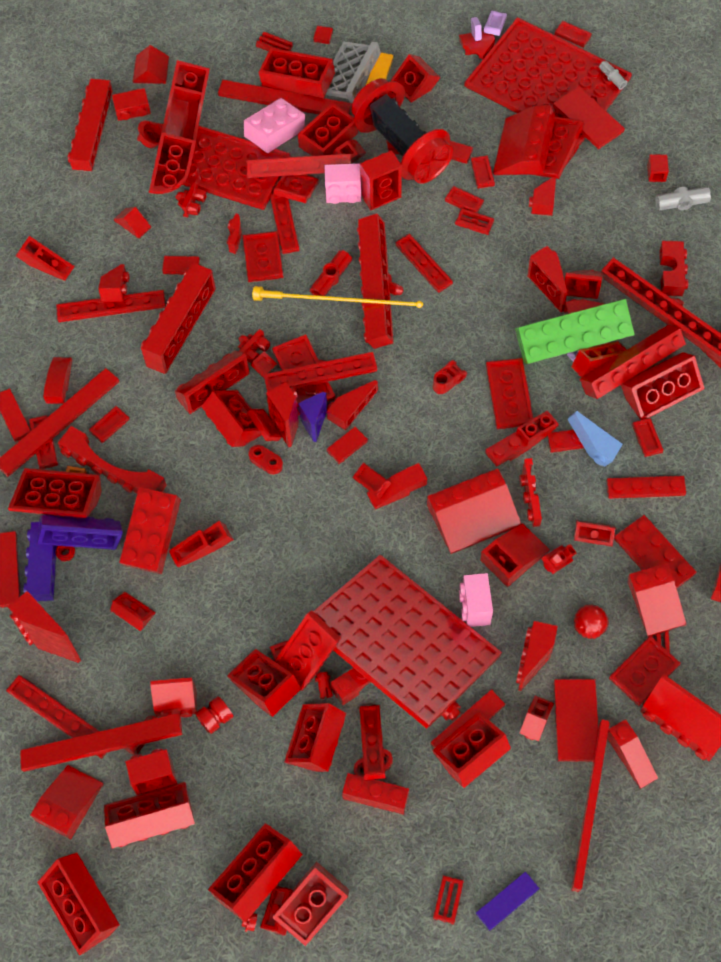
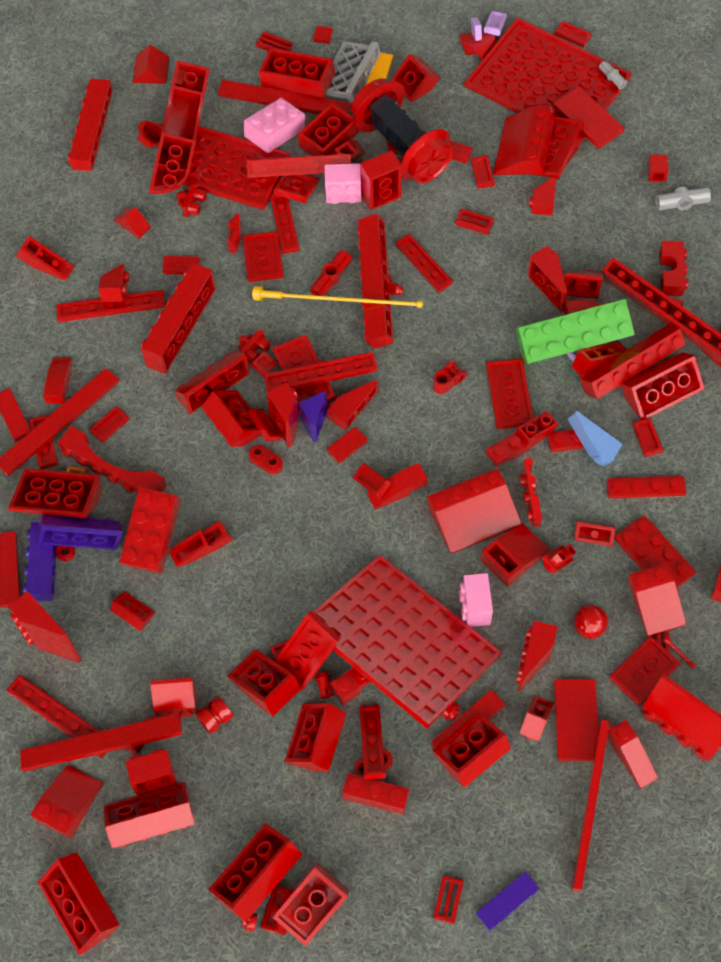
(131, 104): red brick -> none
(464, 200): red tile -> none
(667, 640): none -> red hinge

